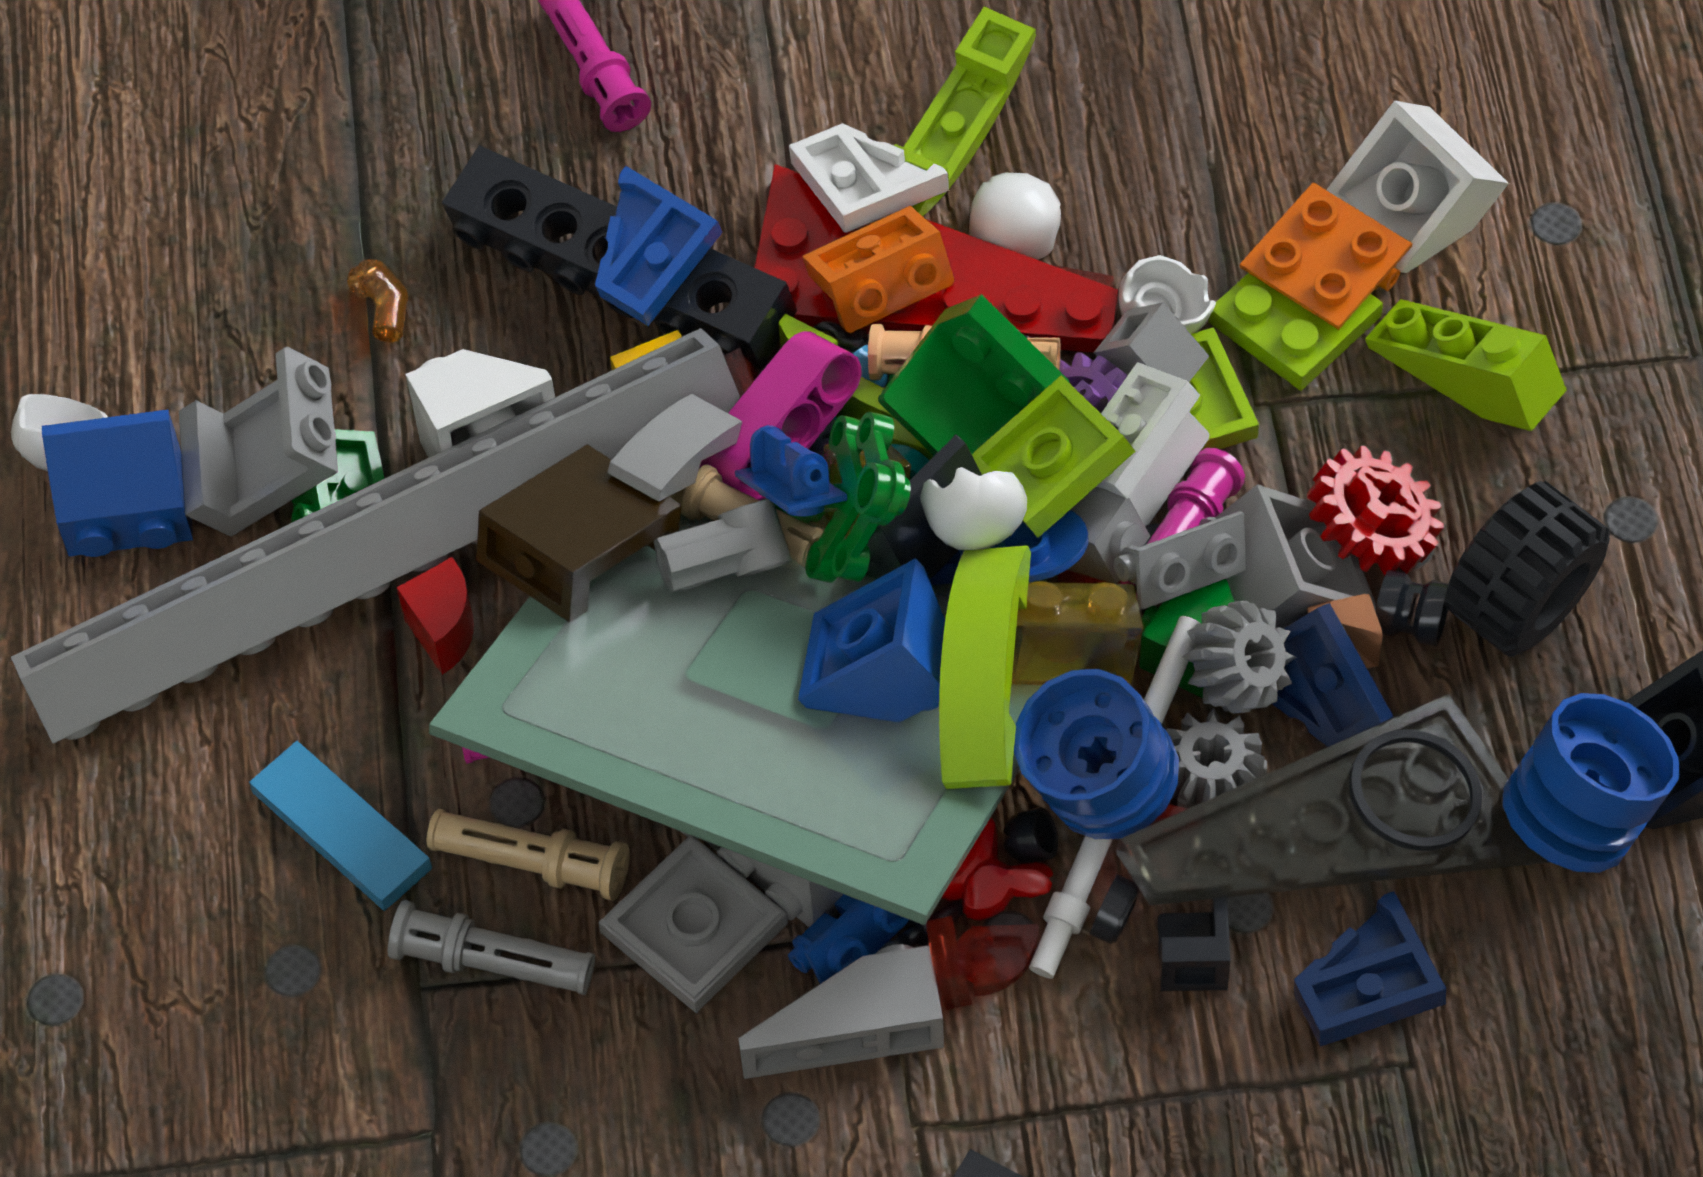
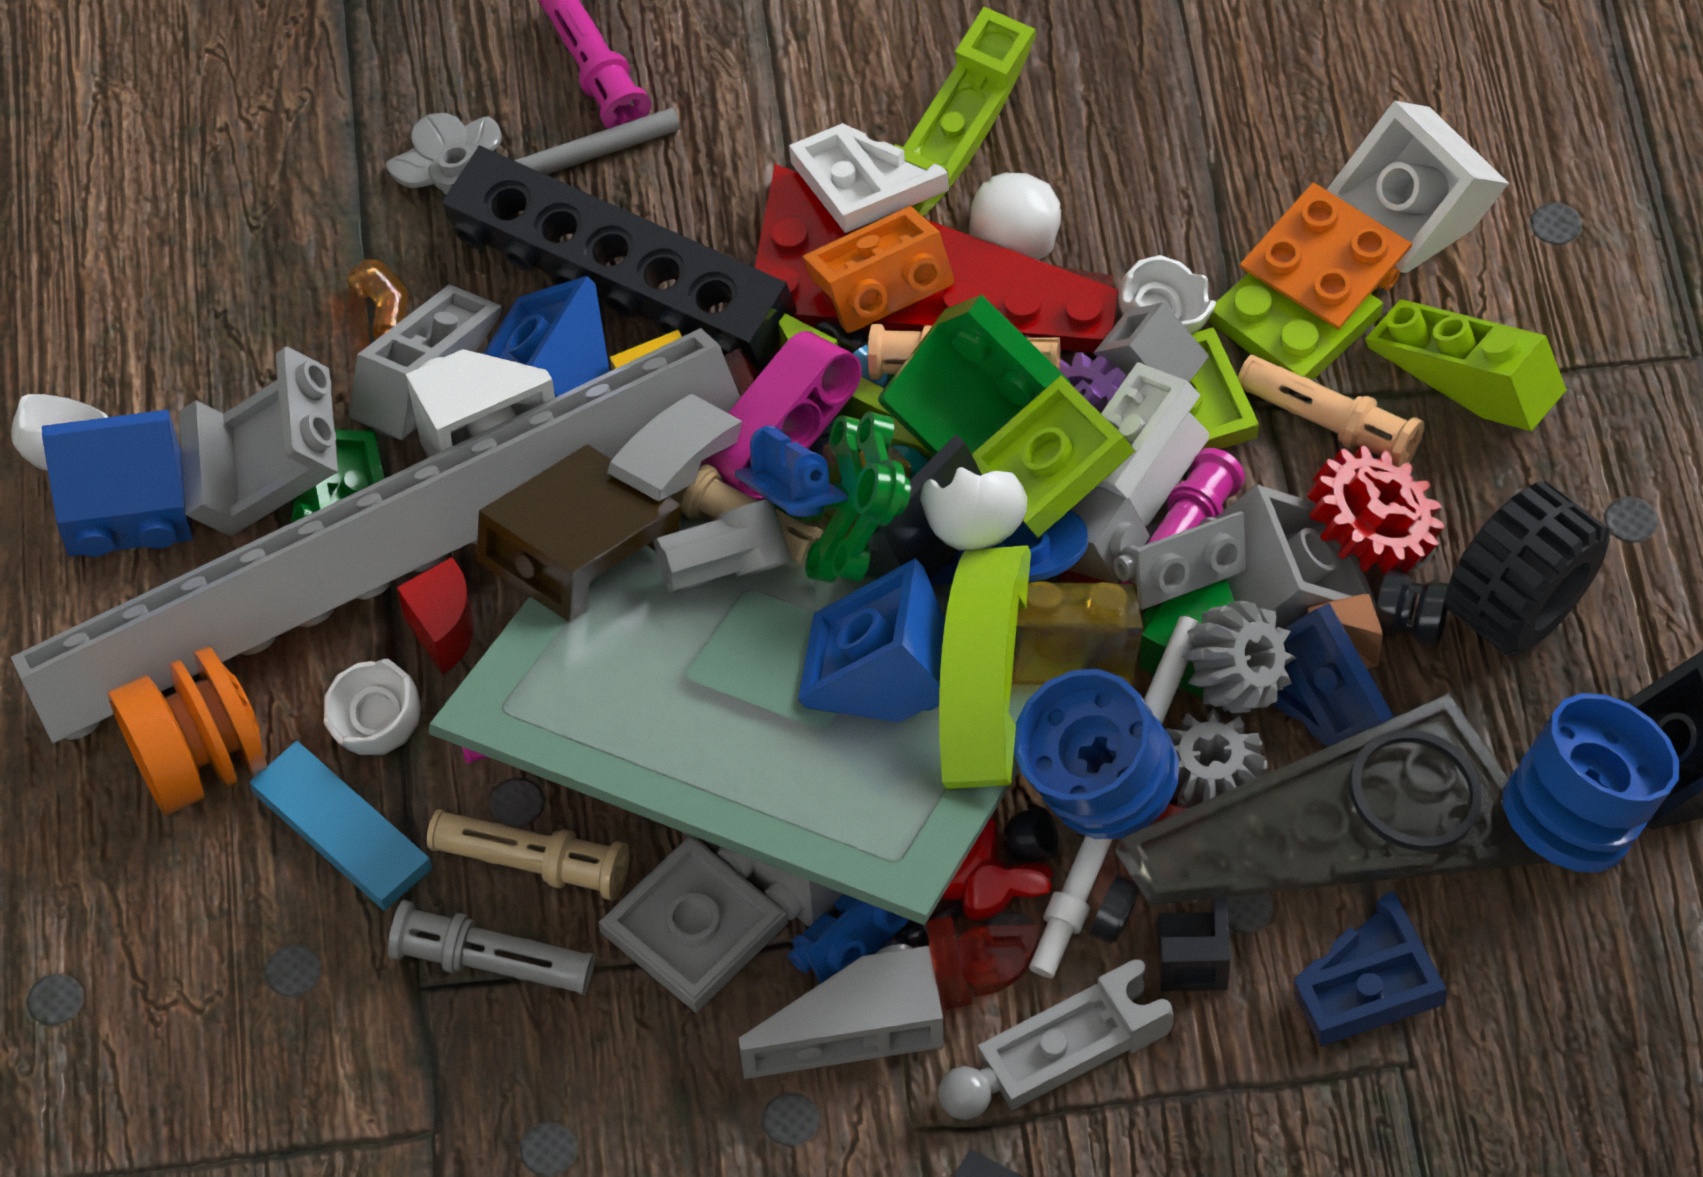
(188, 730): none -> orange wheel
(372, 707): none -> white hair
(435, 329): none -> light grey slope
(442, 150): none -> light grey plate
(556, 332): none -> blue slope
(603, 142): none -> light grey bar
(651, 246): blue wing -> none
(1059, 1044): none -> light grey plate
(1349, 418): none -> light nougat pin

